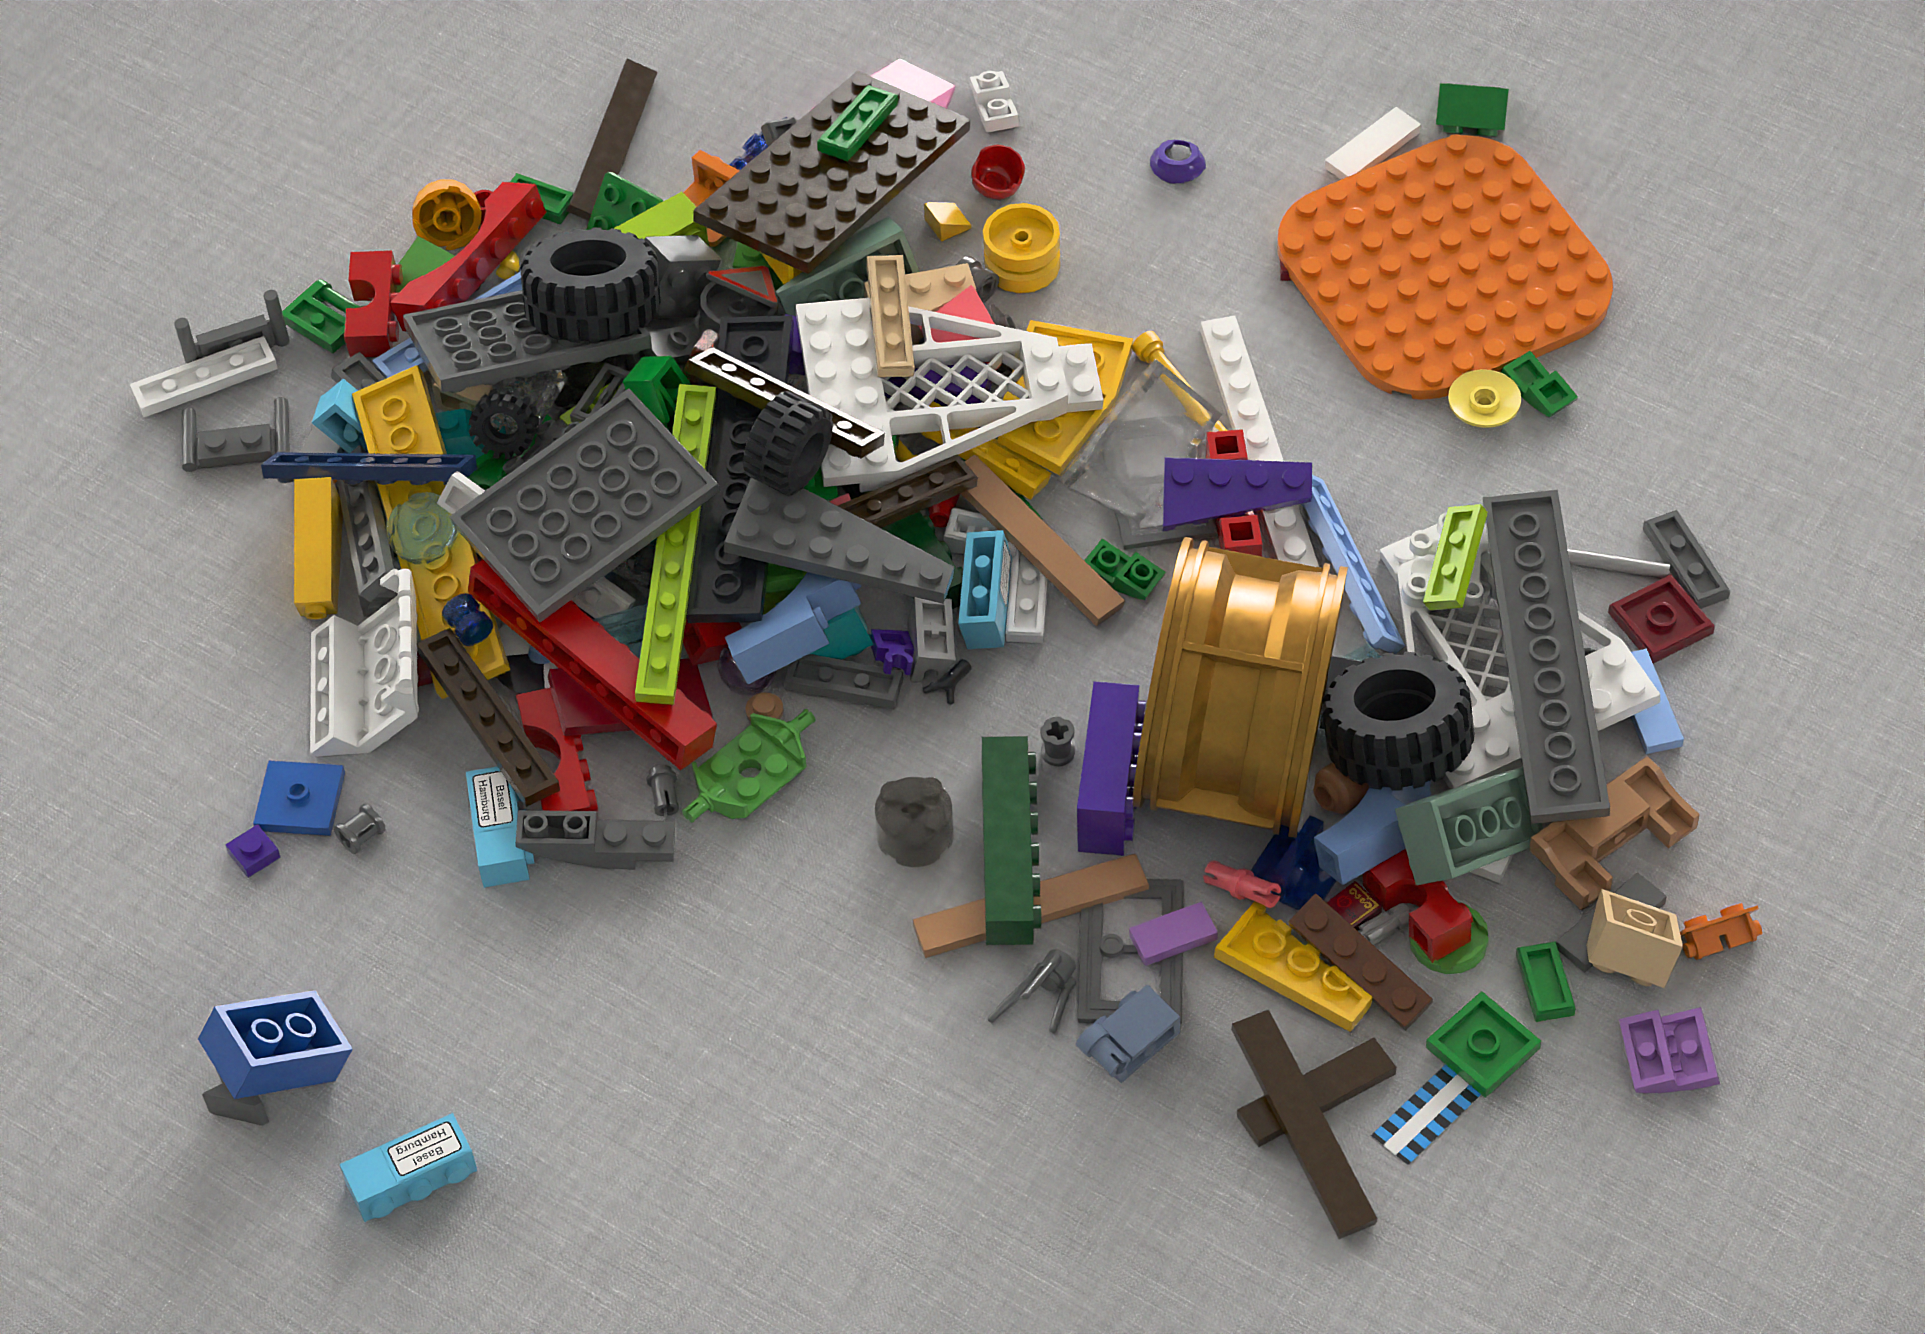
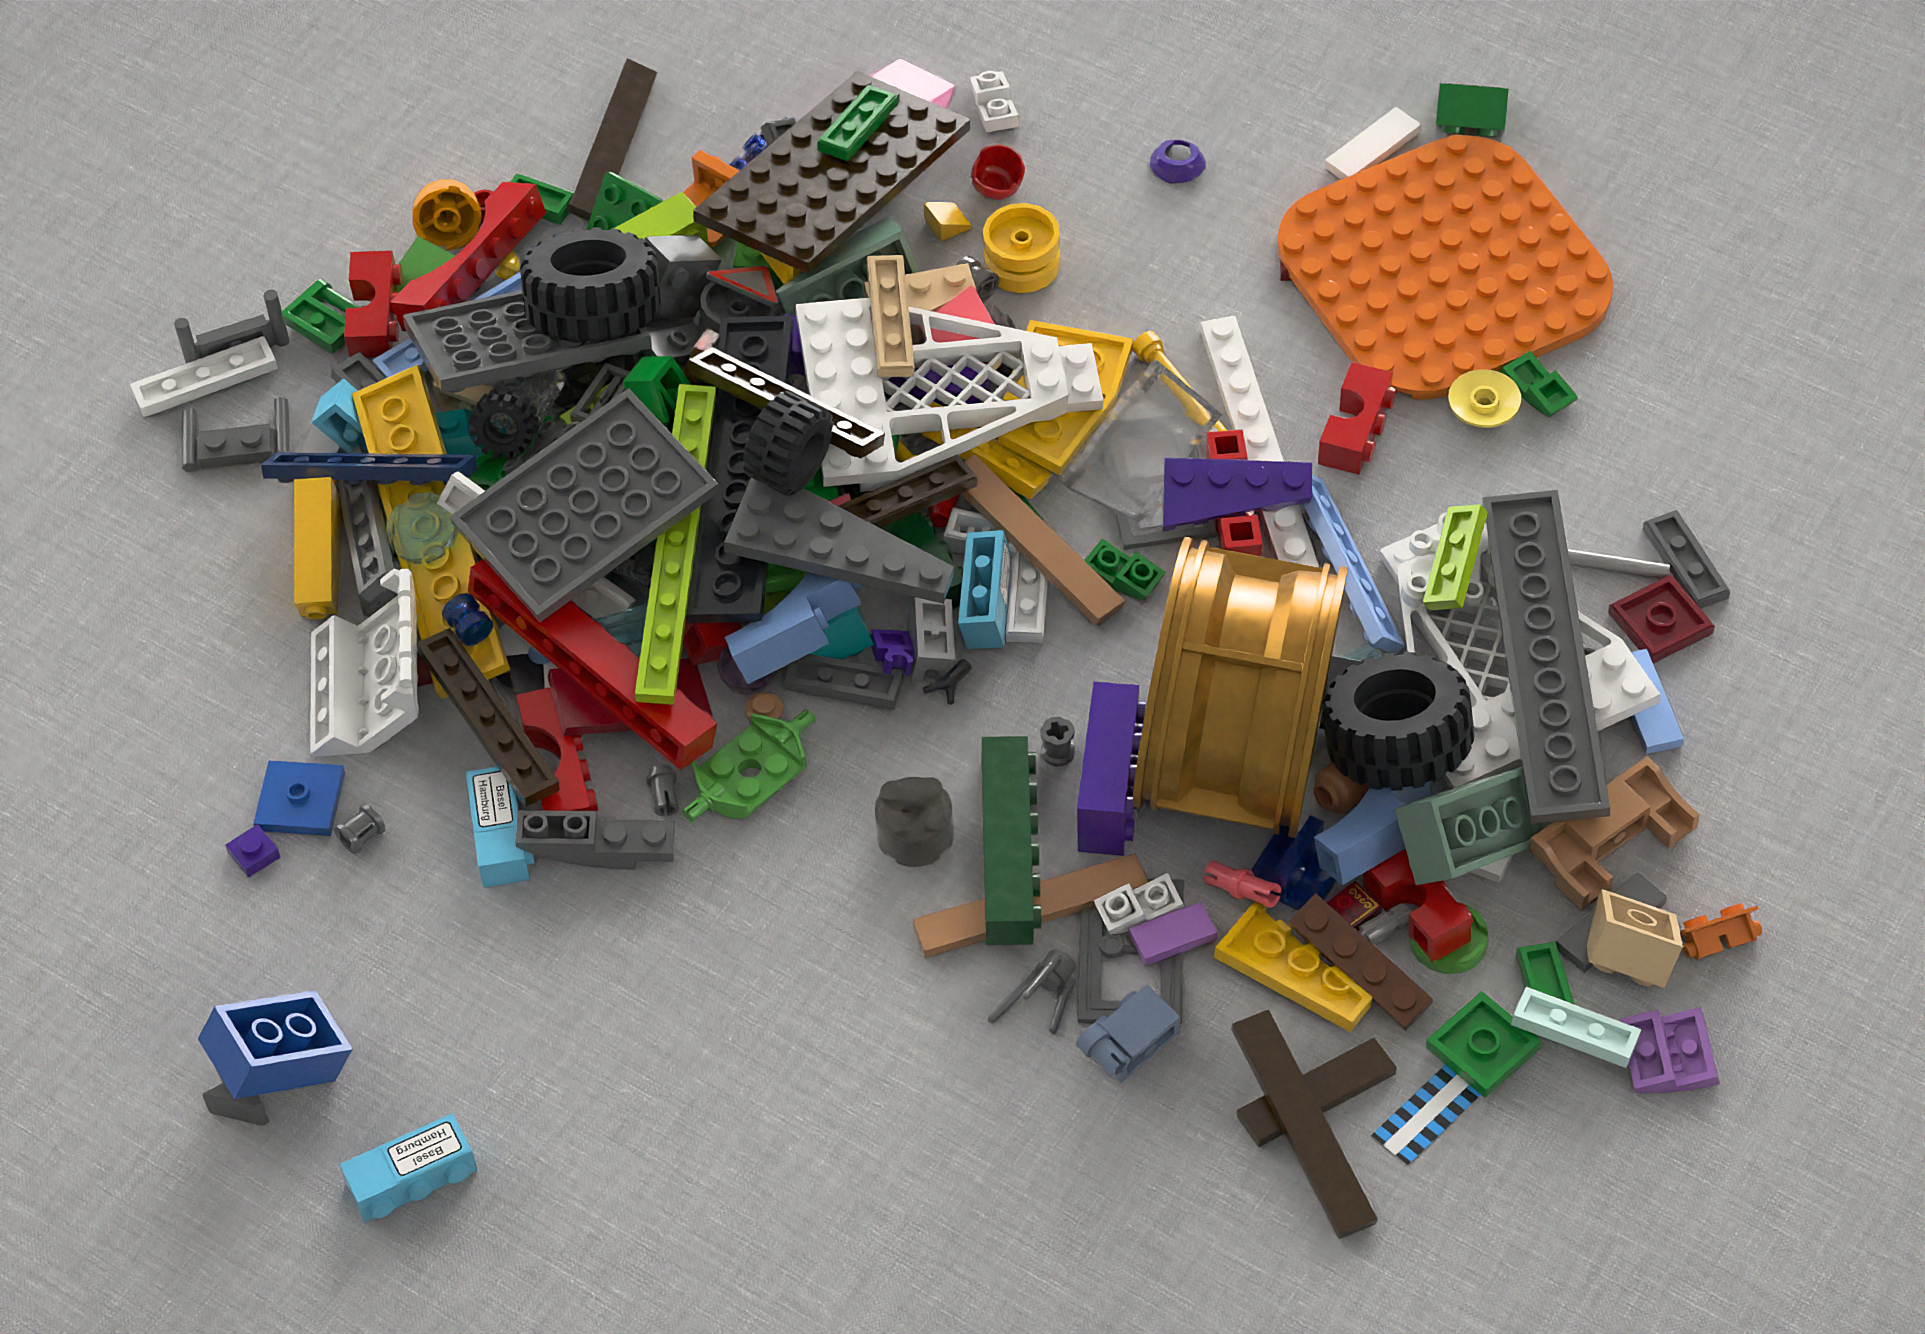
(1130, 907): none -> white slope
(1349, 441): none -> red arch
(1576, 1027): none -> light aqua plate

